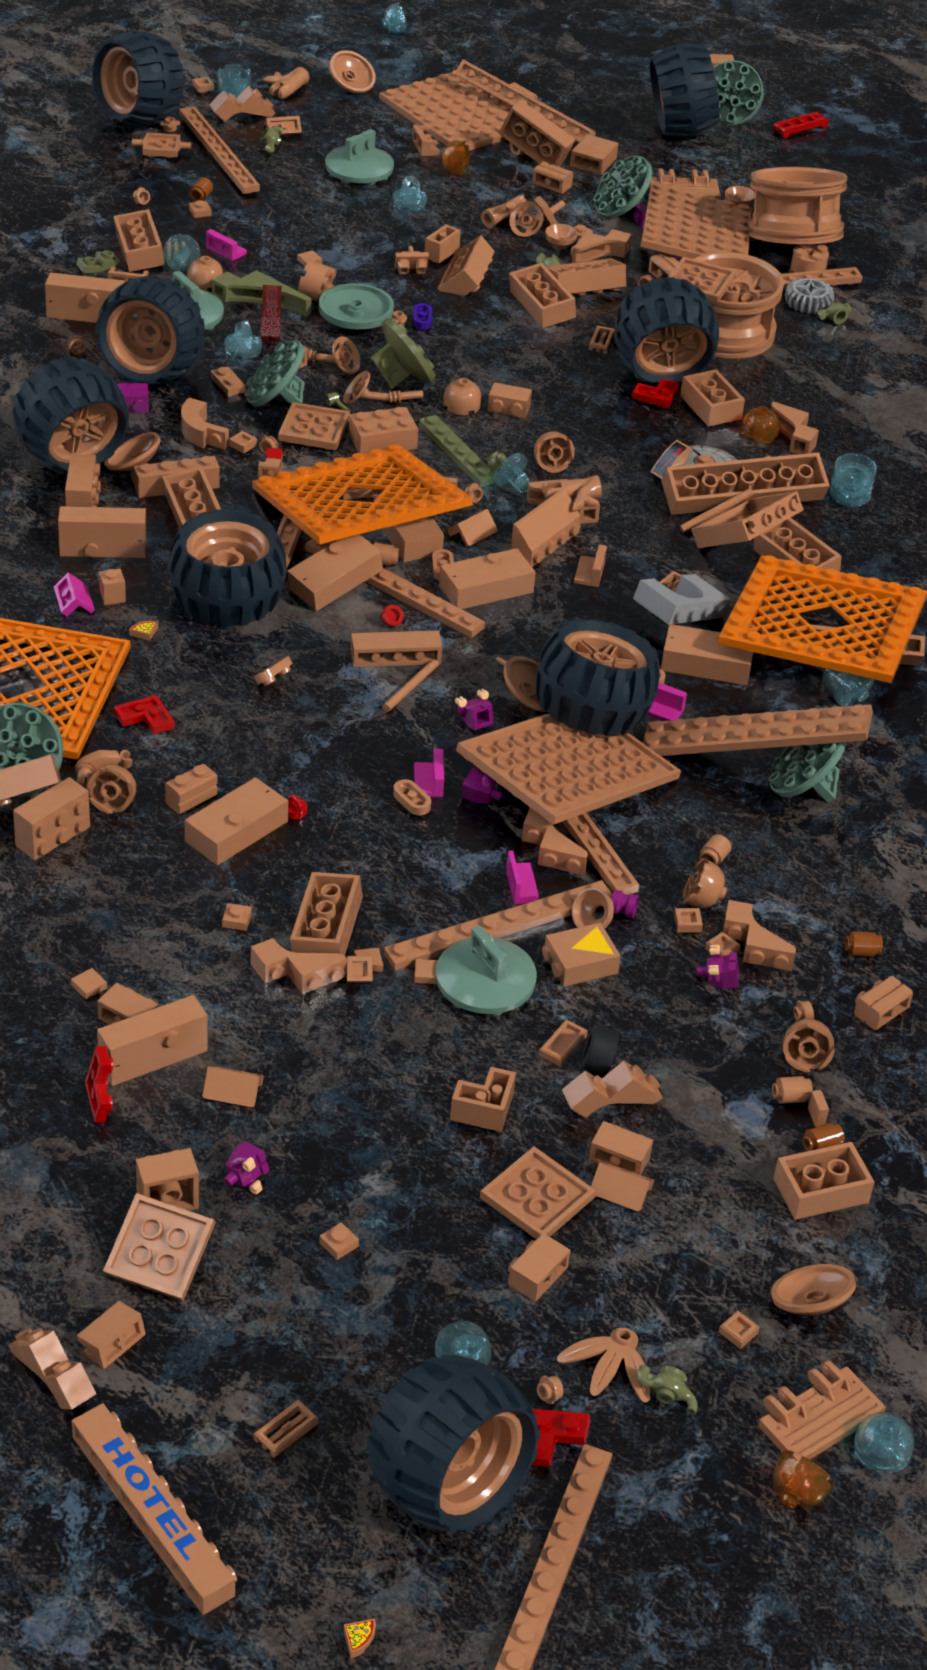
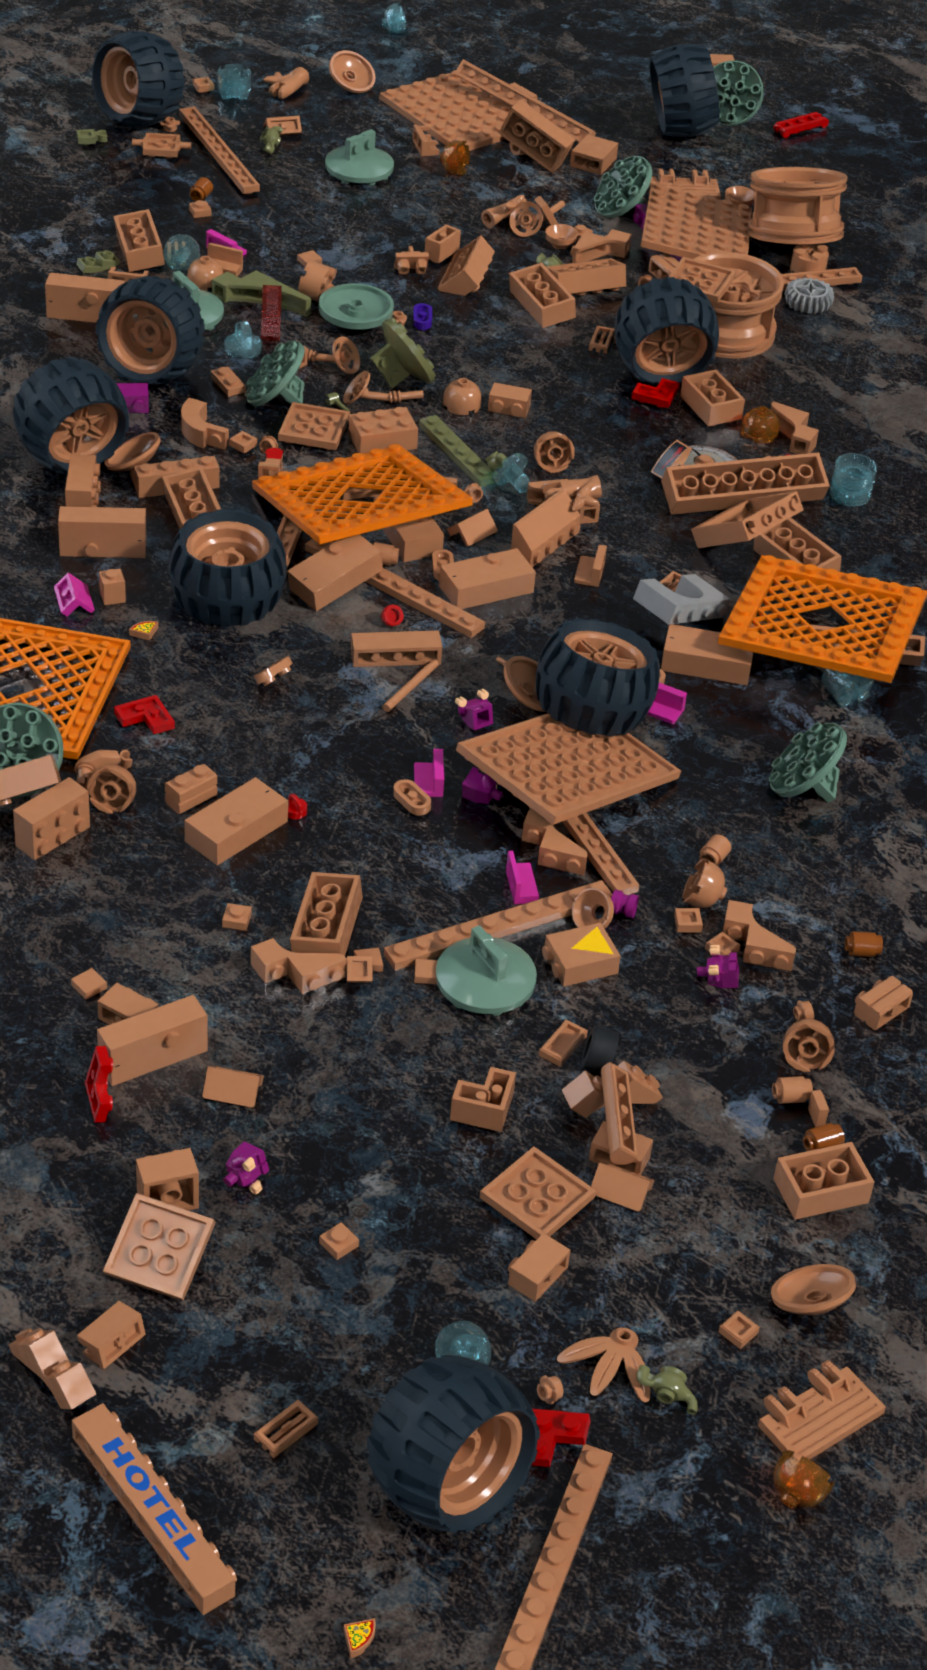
(79, 349): nougat plate -> none
(89, 136): none -> olive plate
(145, 196): nougat plate -> none
(229, 258): none -> nougat panel
(248, 101): nougat arch -> none
(410, 198): clear light blue tile -> none
(552, 177): nougat brick -> none
(619, 1114): none -> nougat brick
(716, 510): nougat bar -> none
(759, 730): nougat plate -> none
(835, 312): olive piece -> none
(884, 1442): clear light blue cylinder -> none

